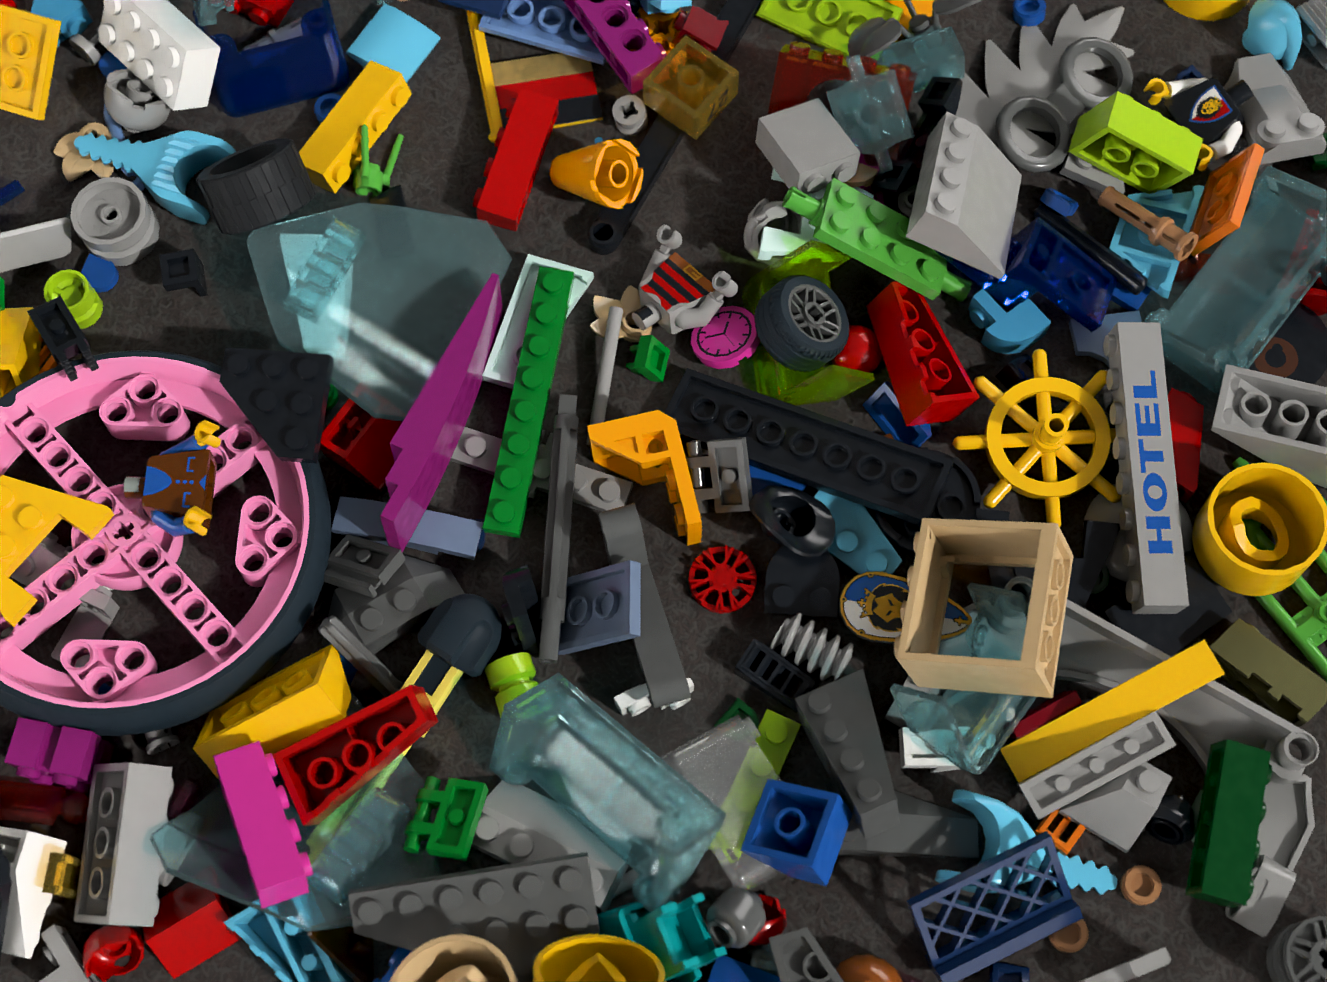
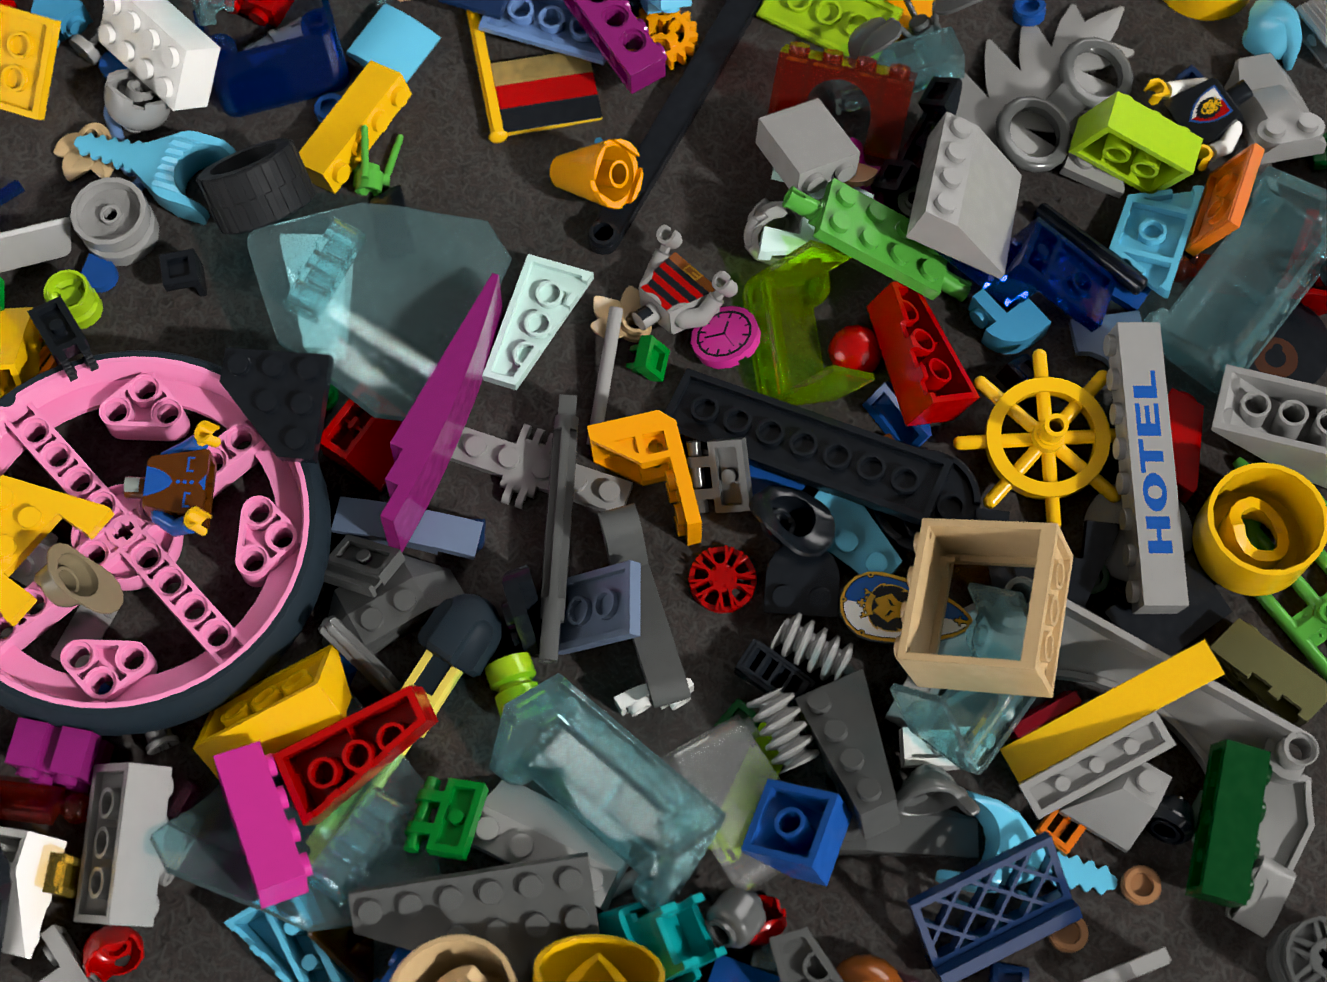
(76, 580): none -> dark tan piece
(189, 928): red slope -> none
(517, 159): red brick -> none
(529, 403): green plate -> none
(633, 123): light grey wheel -> none
(690, 87): clear yellow brick -> none
(700, 27): dark red window -> none
(783, 729): none -> light grey piece
(801, 323): black wheel -> none
(871, 112): clear light blue plate -> none
(932, 790): none -> dark grey hat
(1059, 202): blue tile -> none
(1159, 230): medium nougat pin -> none

